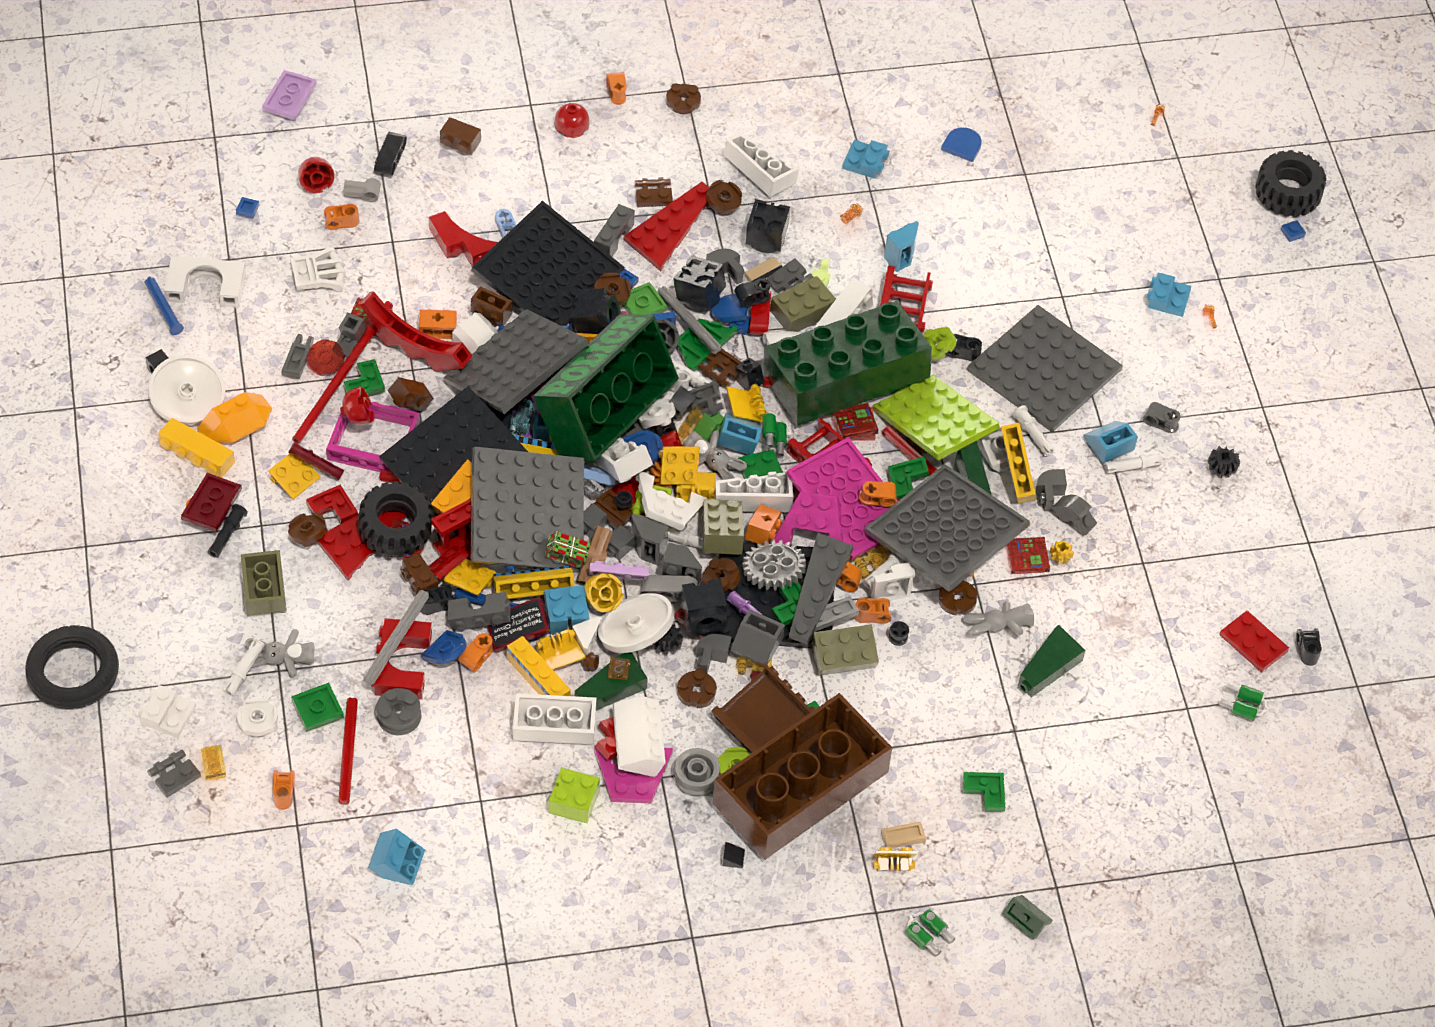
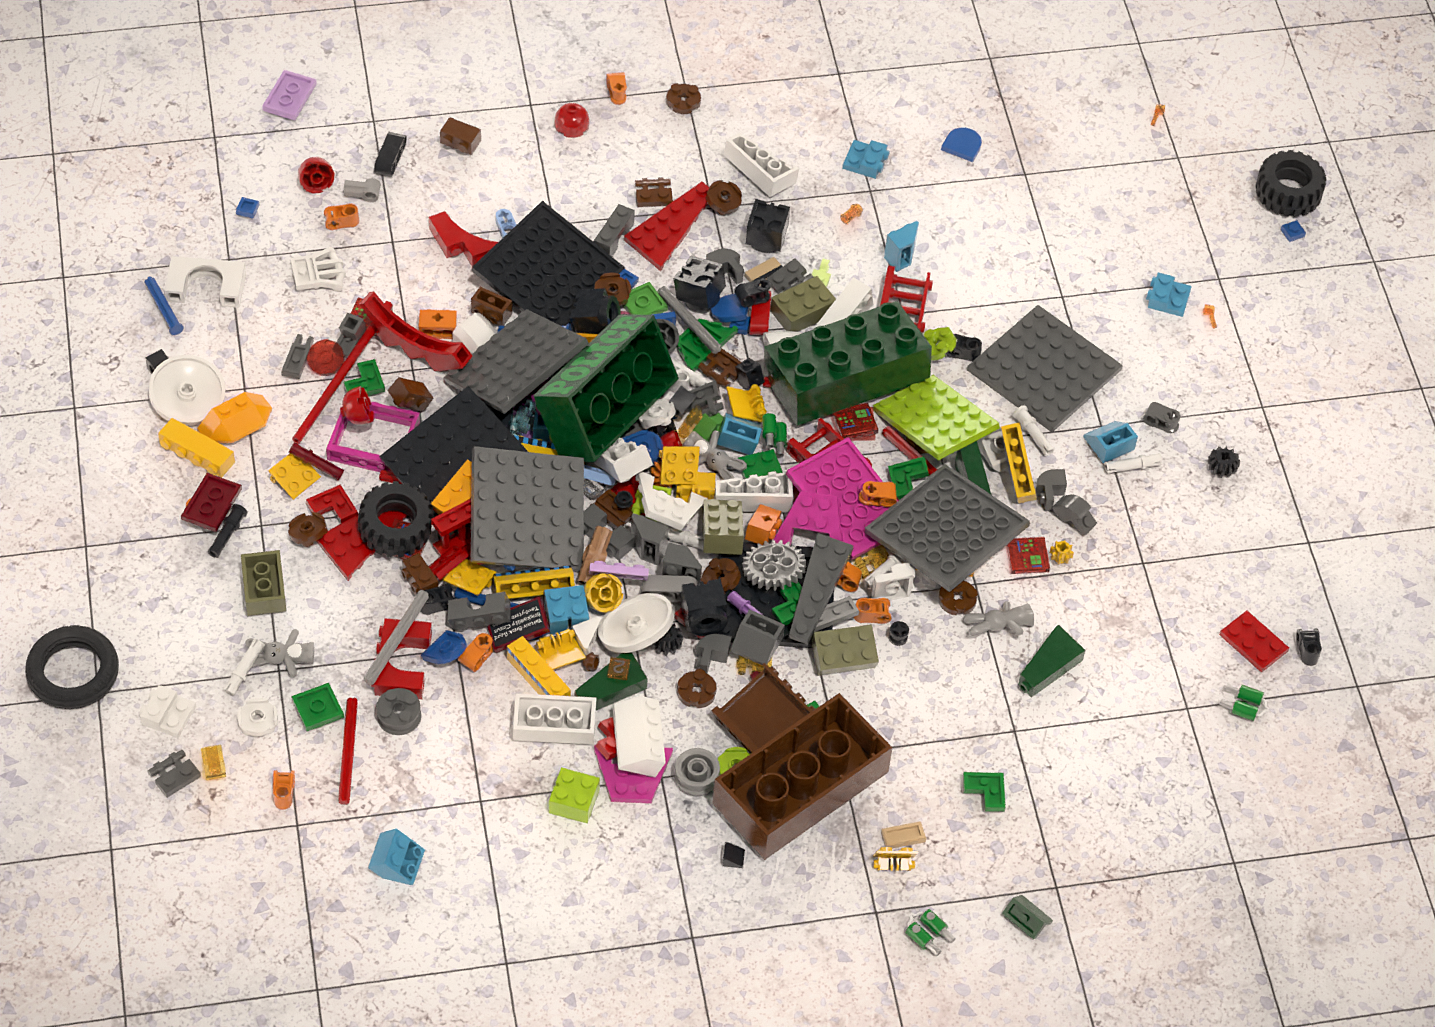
(567, 549): piece -> none

